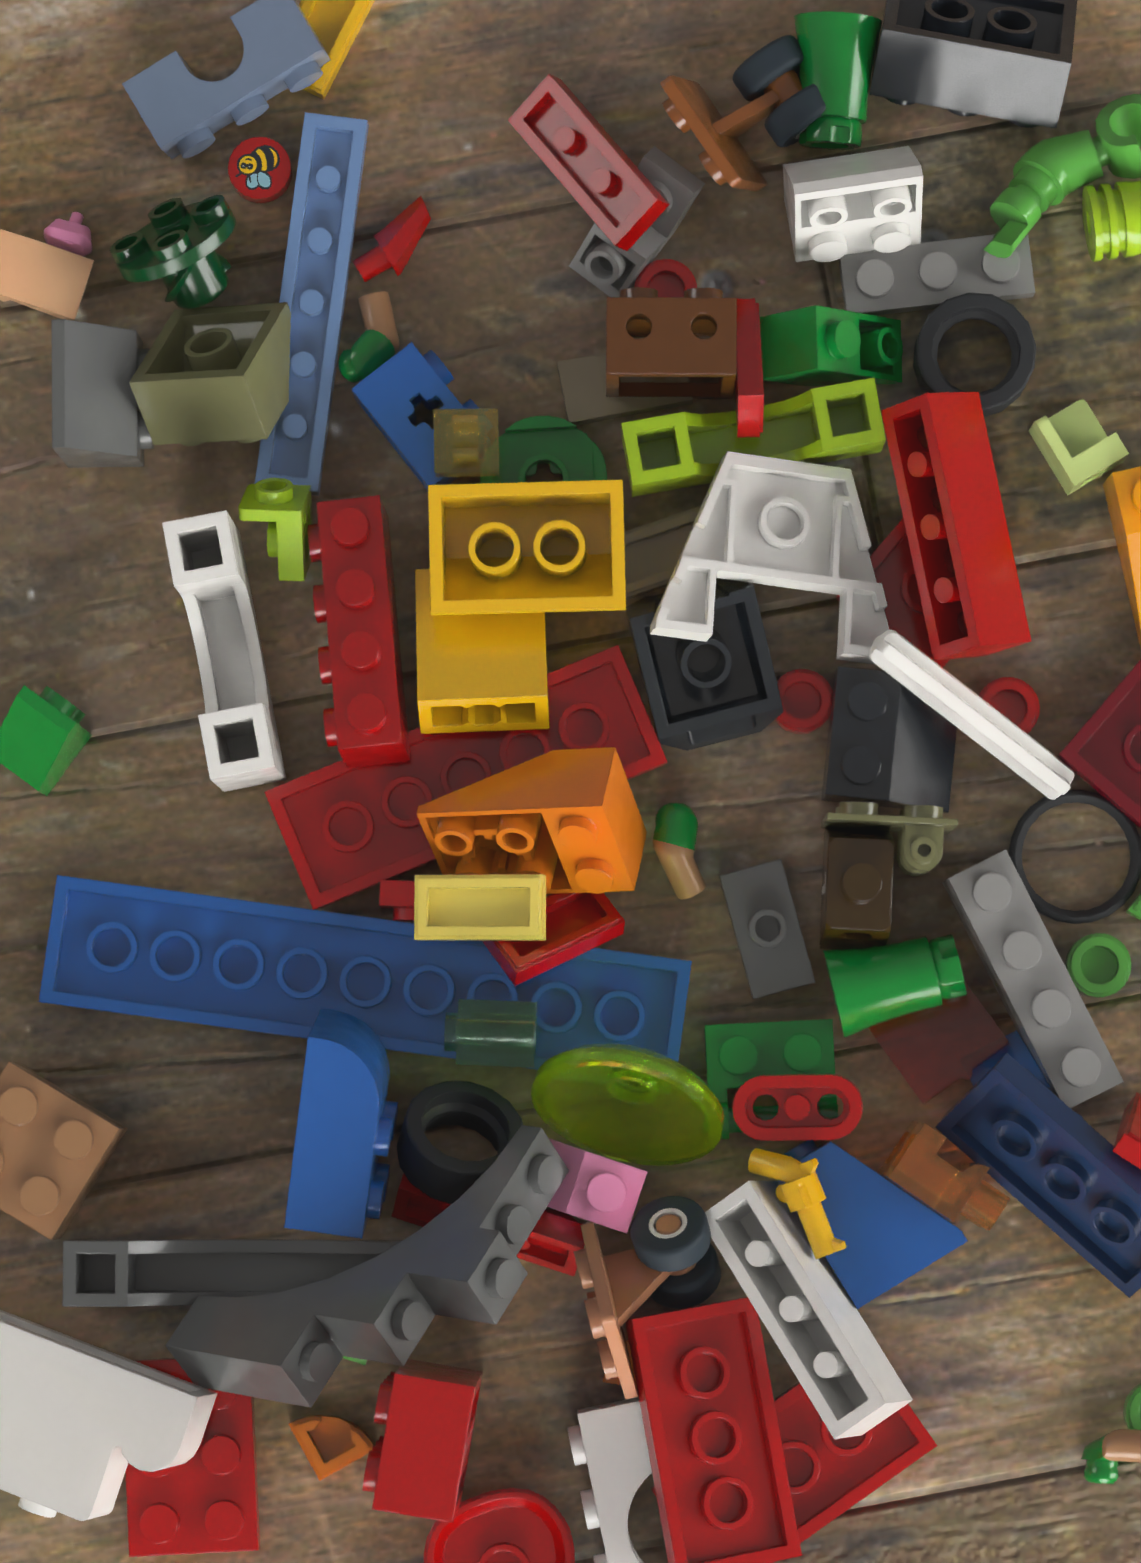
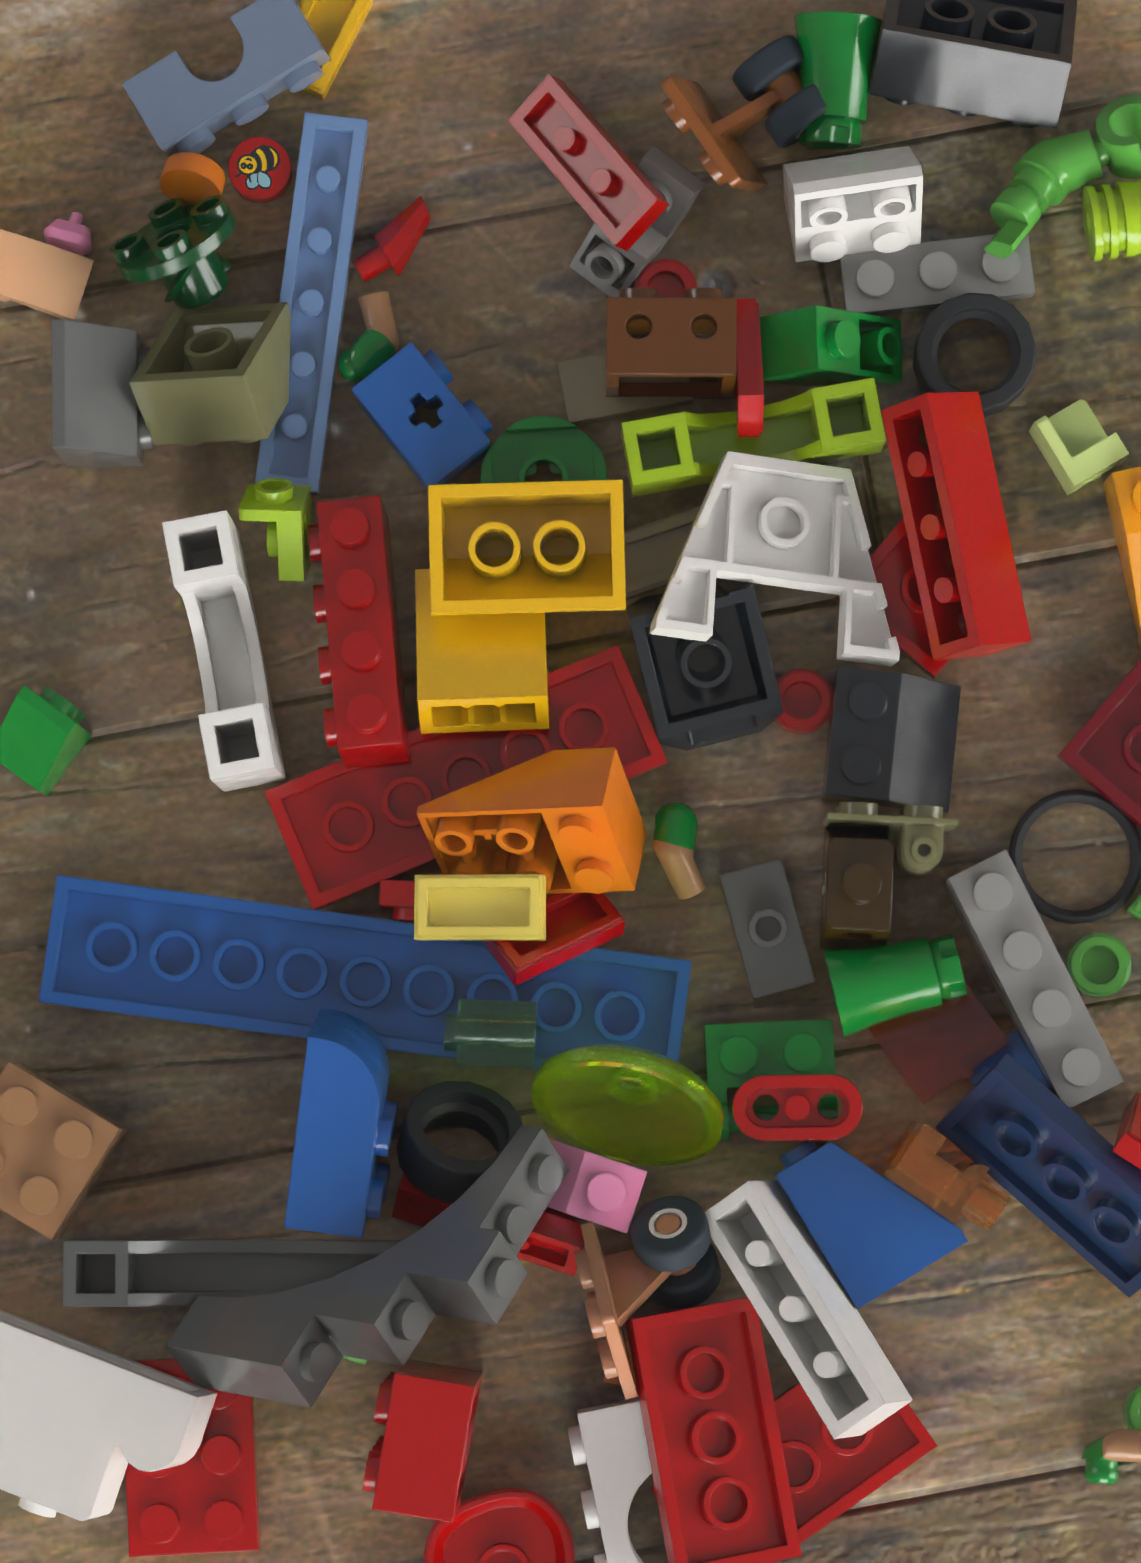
(191, 177): none -> orange tile
(330, 1442): orange tile -> none
(466, 442): clear yellow tile -> none
(801, 1193): yellow piece -> none
(971, 714): white axle -> none
(1014, 700): red tile -> none

